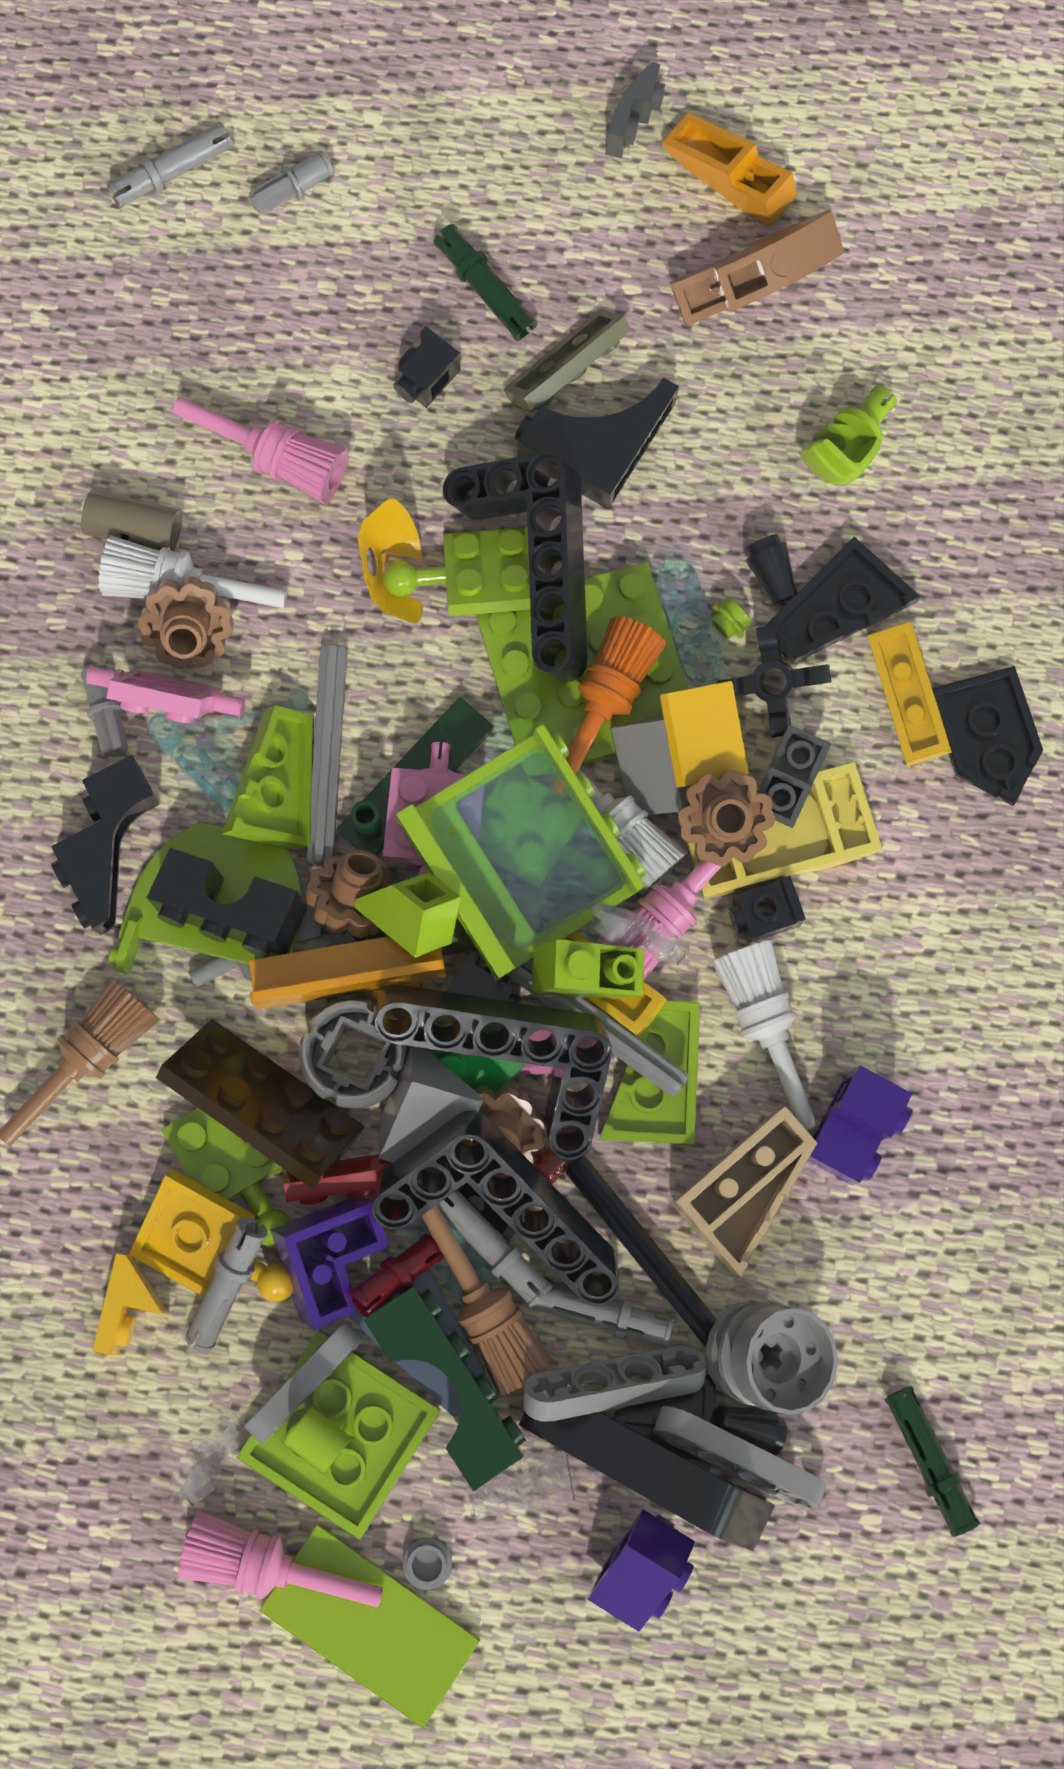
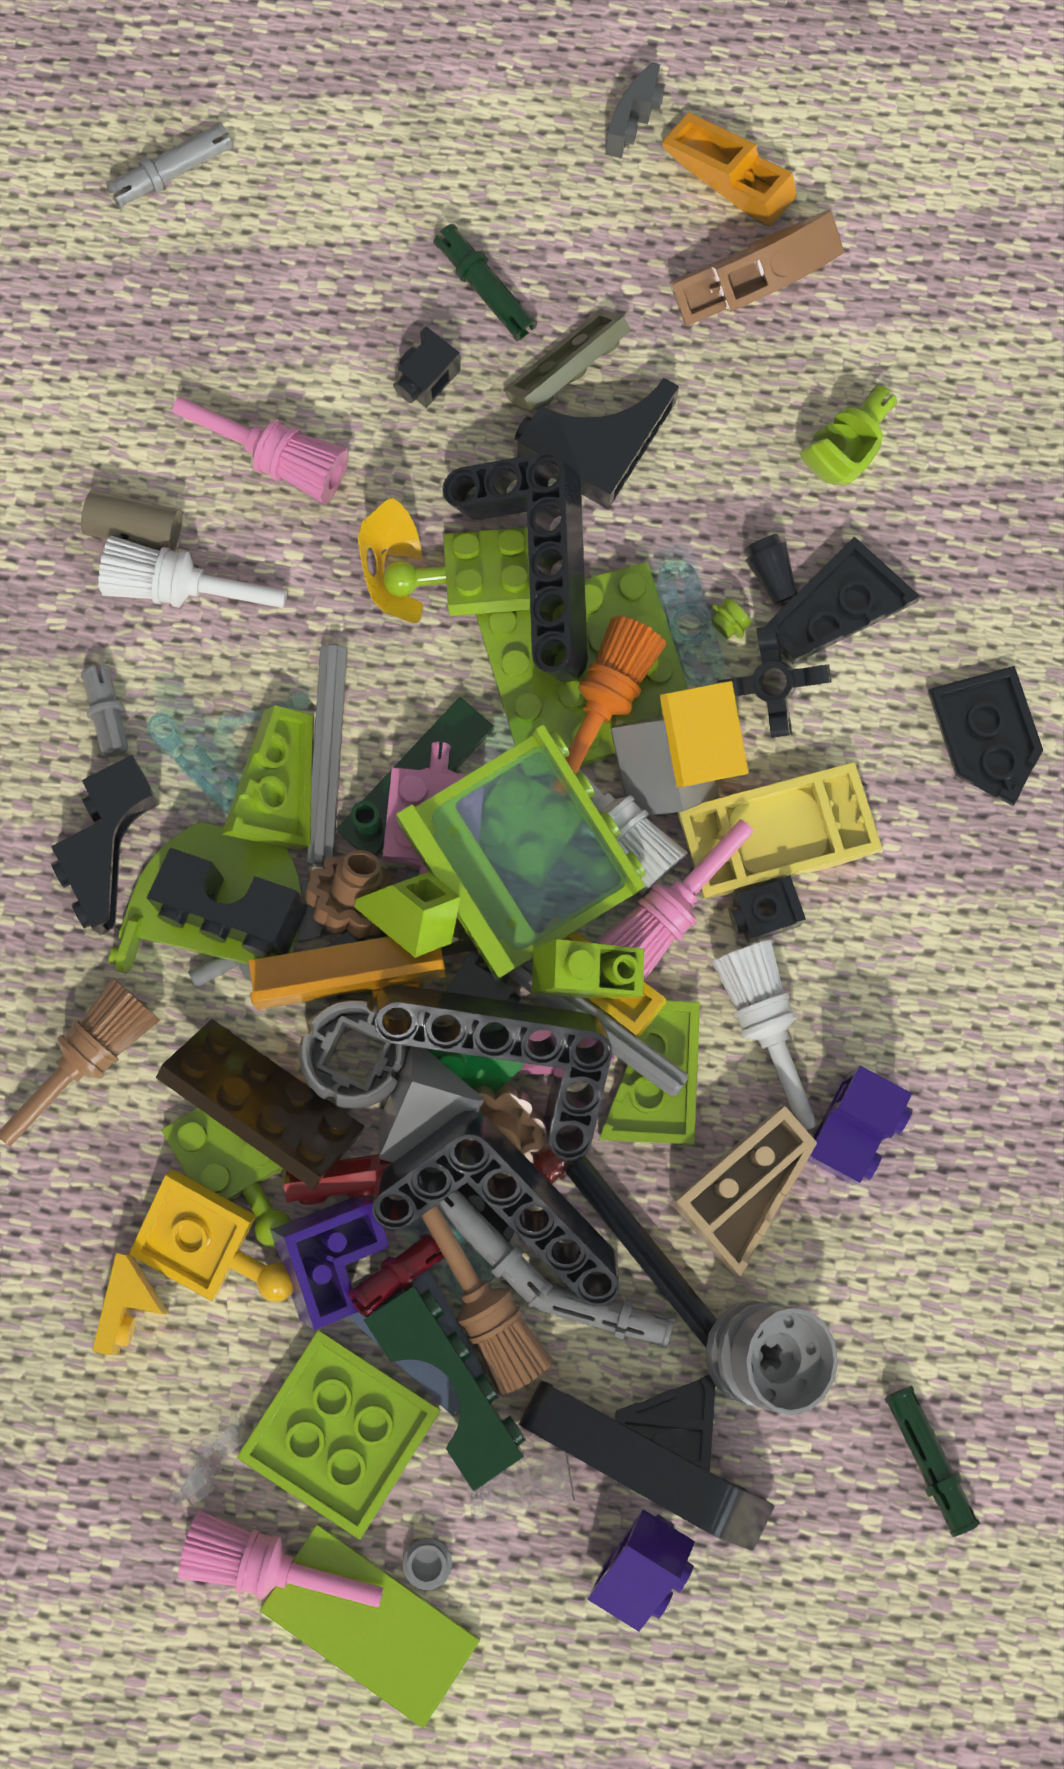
(178, 697): bright pink plate -> none
(185, 622): medium nougat plant -> none
(232, 1269): light grey pin -> none
(291, 183): light grey axle -> none
(304, 1383): light grey beam -> none
(318, 1439): lime piece -> none
(624, 925): clear slope -> none
(671, 1374): light grey beam -> none
(725, 818): medium nougat plant -> none
(739, 1458): light grey beam -> none
(755, 1426): black cone -> none
(793, 773): dark grey slope -> none
(909, 693): yellow plate -> none

